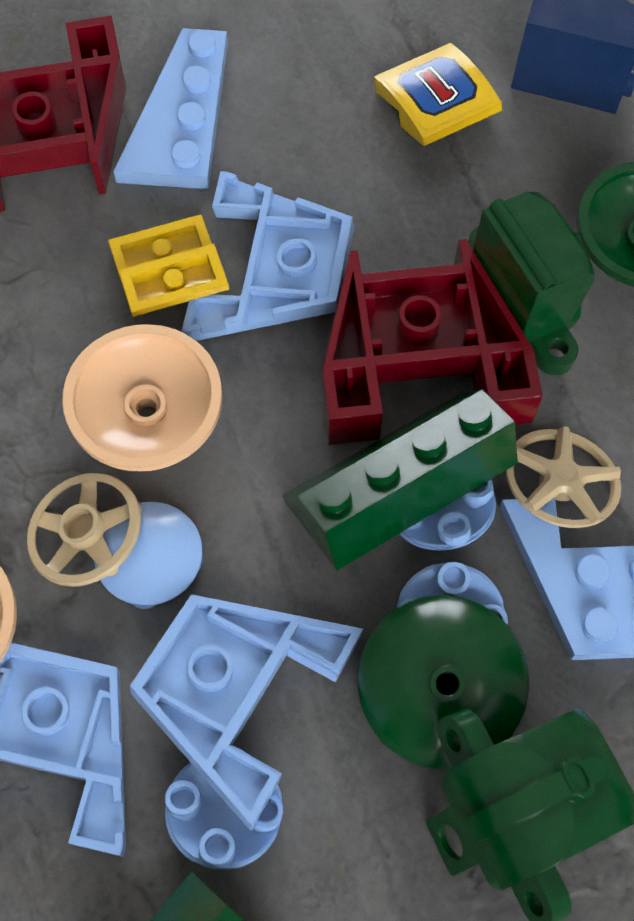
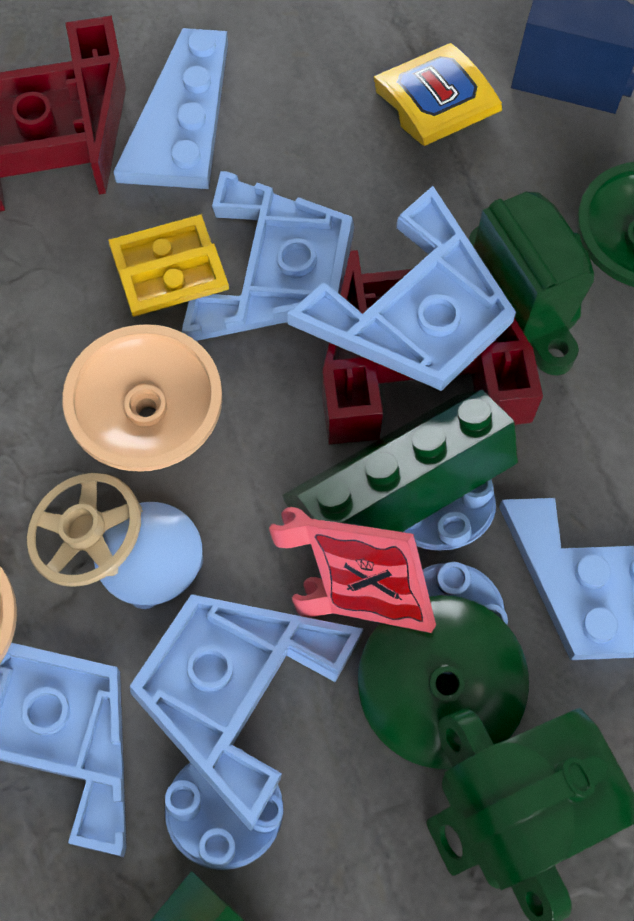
(362, 571): none -> coral flag
(429, 319): none -> light blue wing
(564, 478): tan wheel -> none

